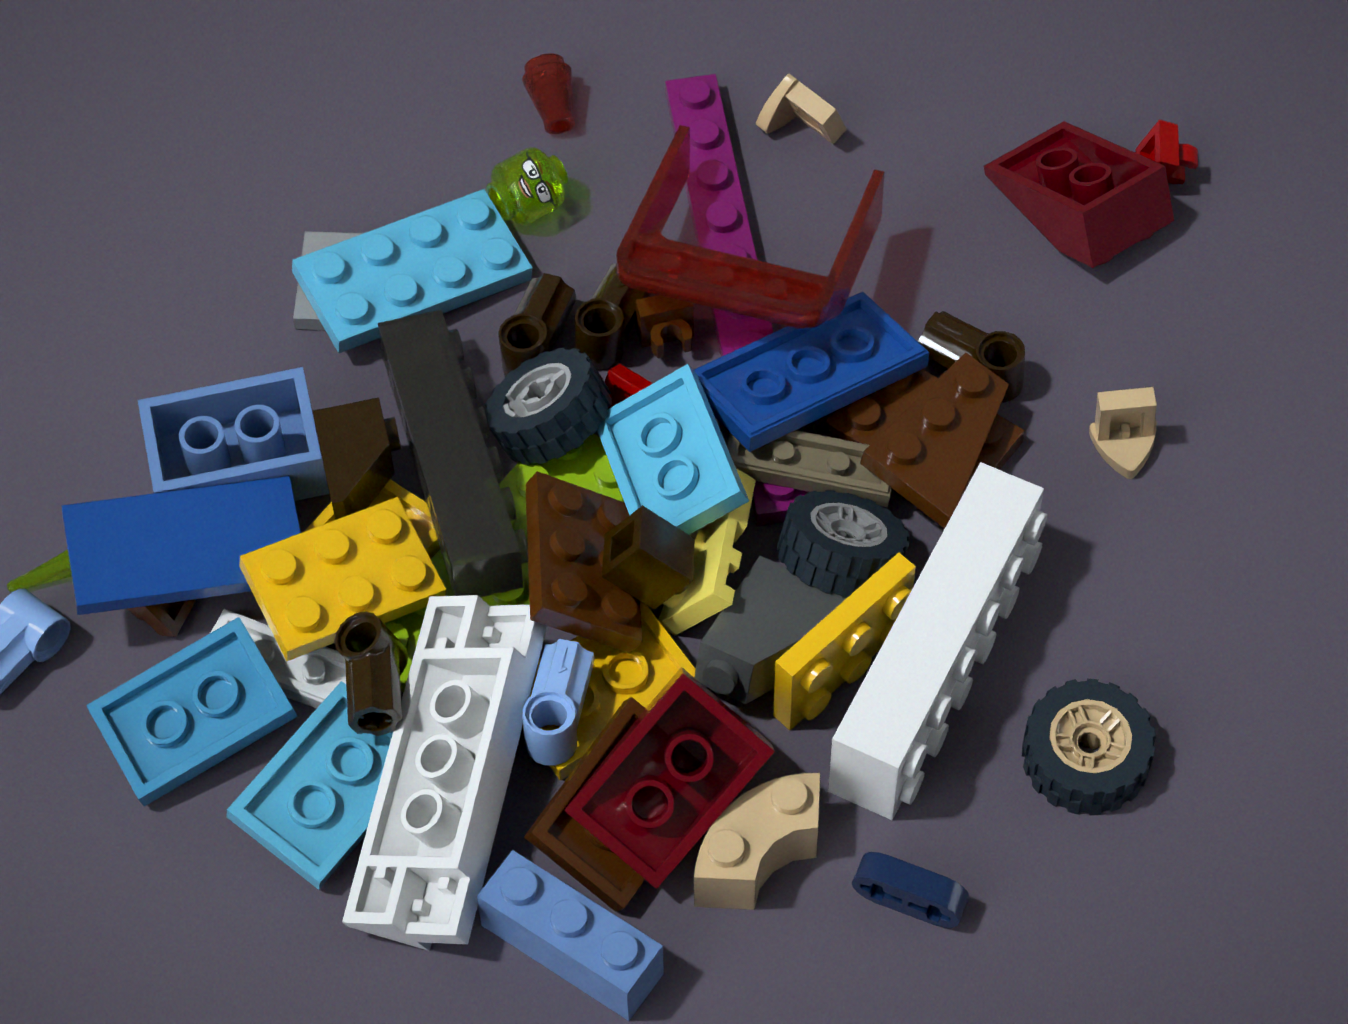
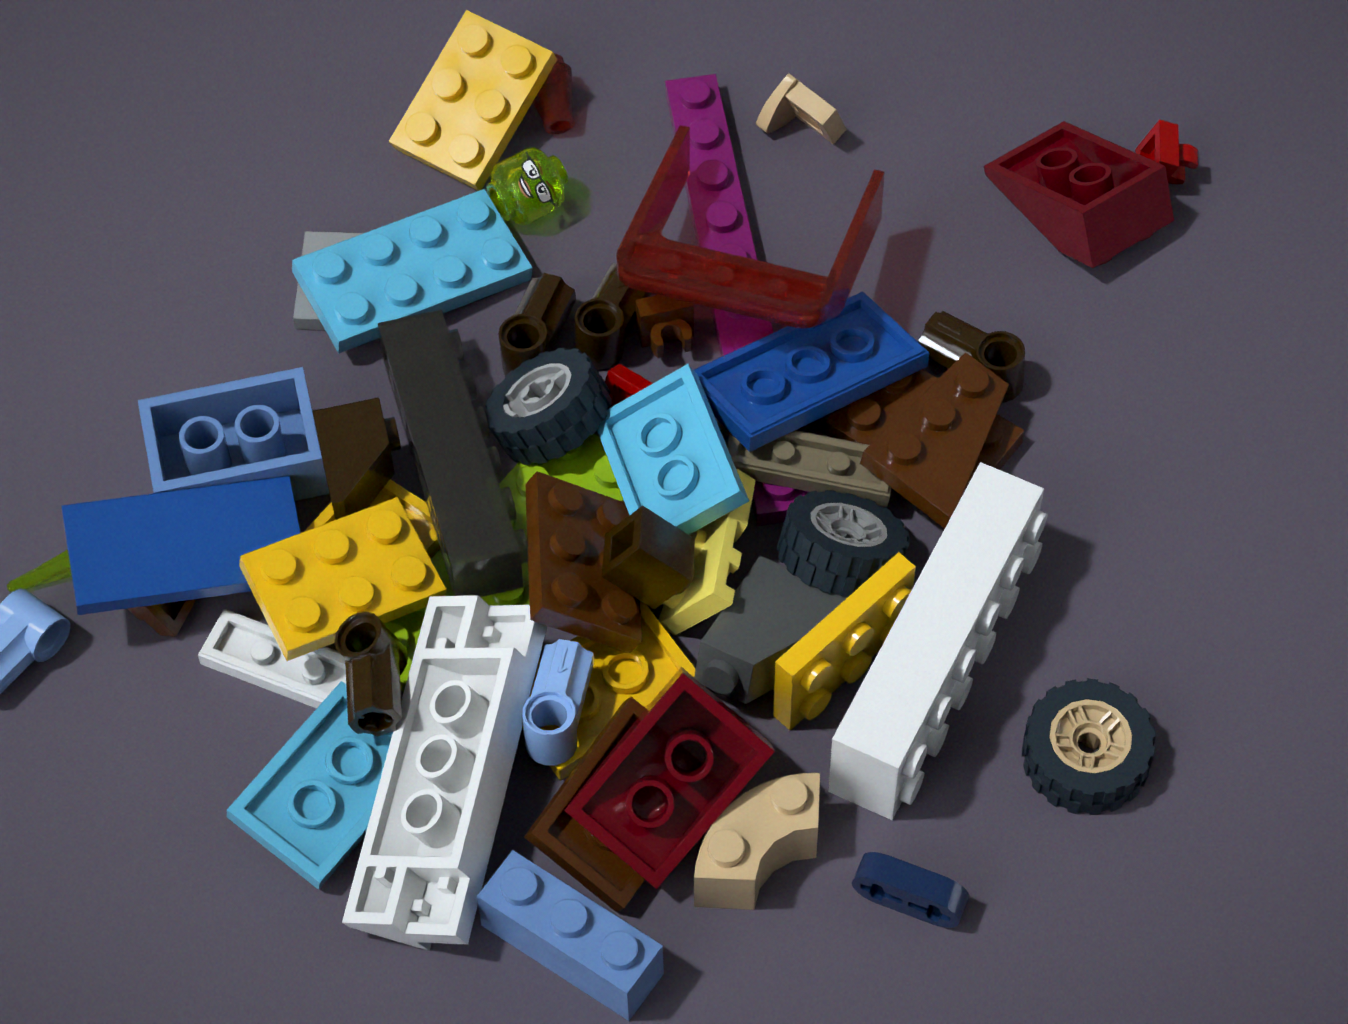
(191, 711): dark azure plate -> none
(473, 100): none -> yellow plate
(1125, 428): tan tile -> none

